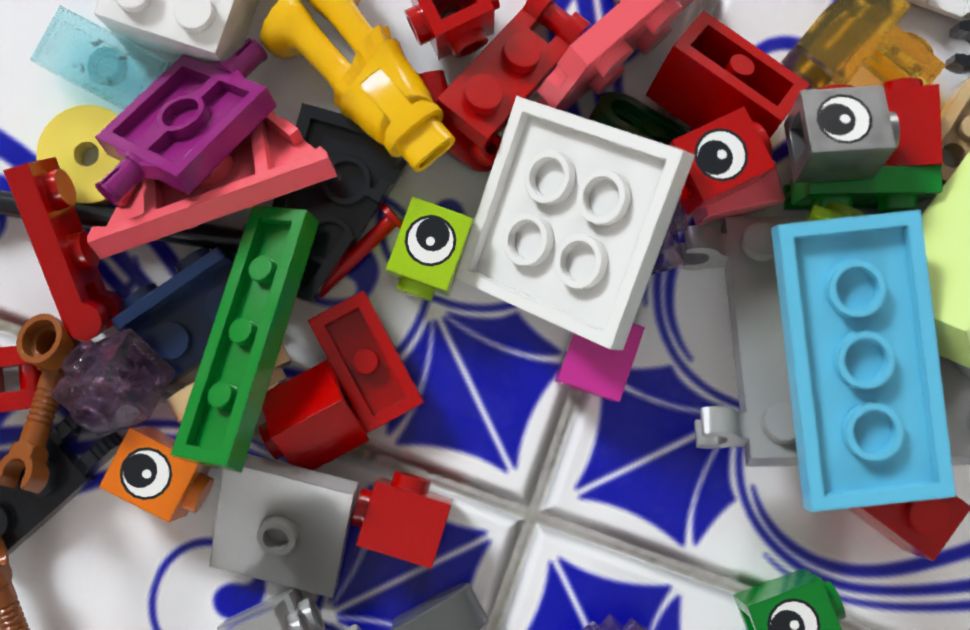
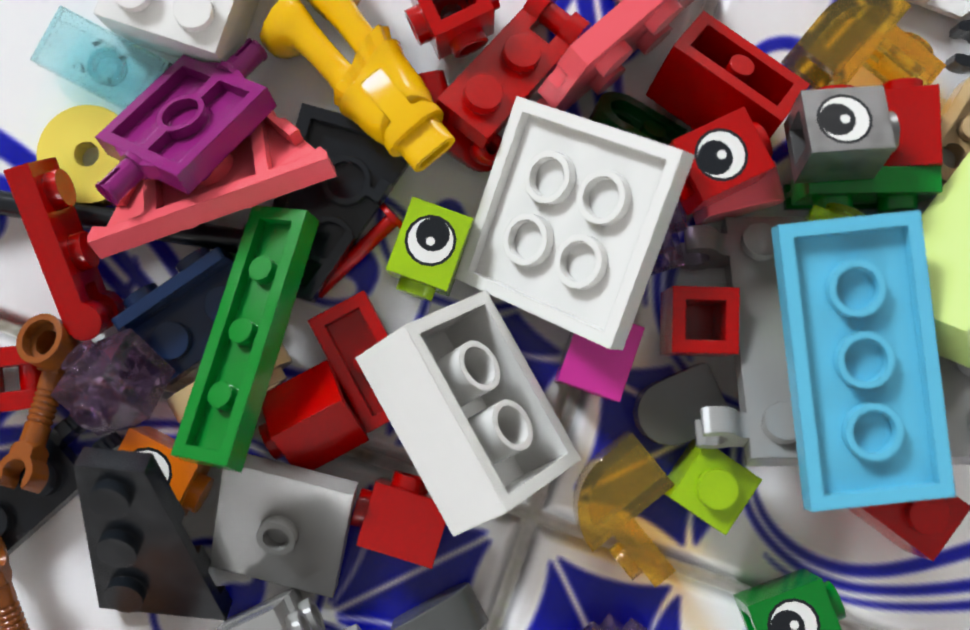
(138, 540): none -> black wing
(468, 411): none -> white brick
(611, 494): none -> clear yellow brick
(671, 405): none -> dark grey piece
(700, 321): none -> red brick
(711, 486): none -> lime brick

